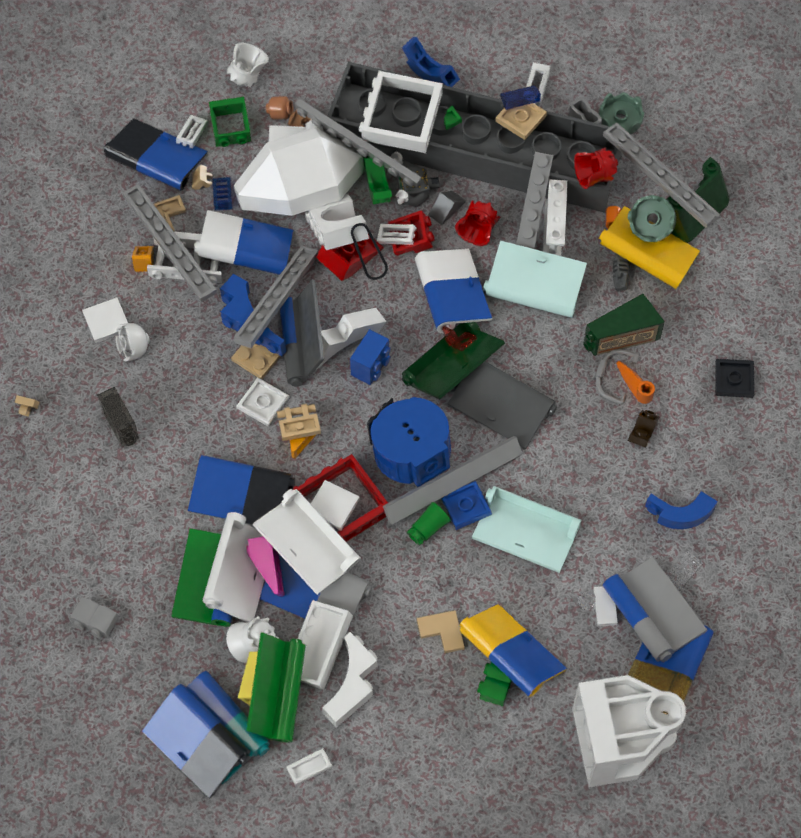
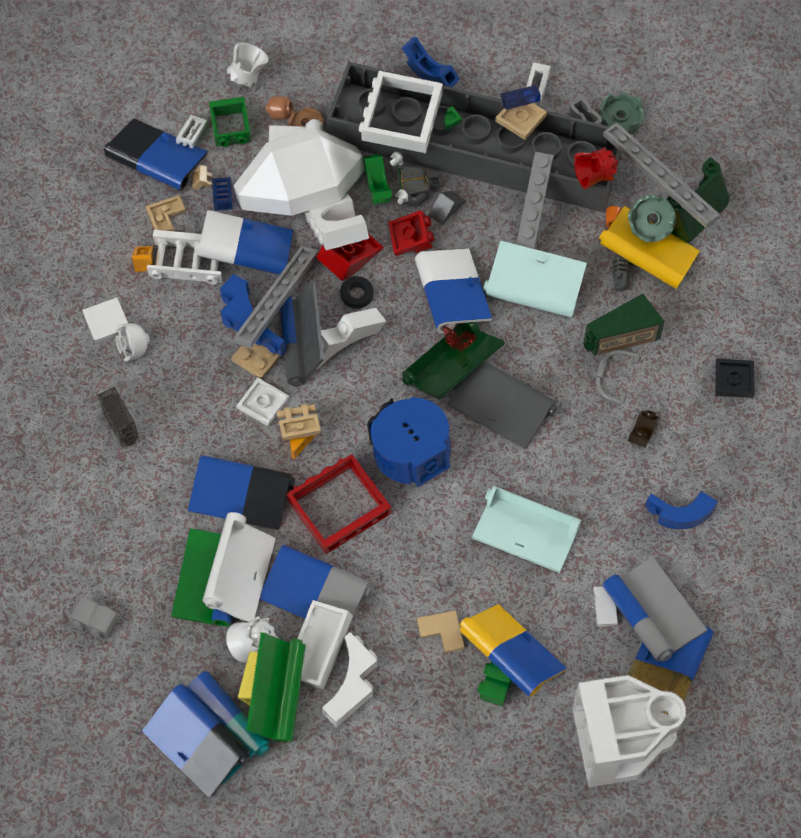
(26, 405): tan tile -> none
(169, 243): light grey plate -> none
(267, 562): dark pink slope -> none
(307, 541): white door -> none
(309, 767): white tile -> none
(335, 504): white tile -> none
(350, 139): light grey plate -> none
(356, 281): none -> black tyre
(360, 256): black piece -> none
(370, 357): blue brick -> none
(401, 238): white tile -> none
(428, 524): green plant -> none
(452, 480): light grey tile -> none
(466, 505): blue plate -> none
(477, 223): red hat -> none
(555, 217): white fence -> none
(637, 384): orange piece -> none

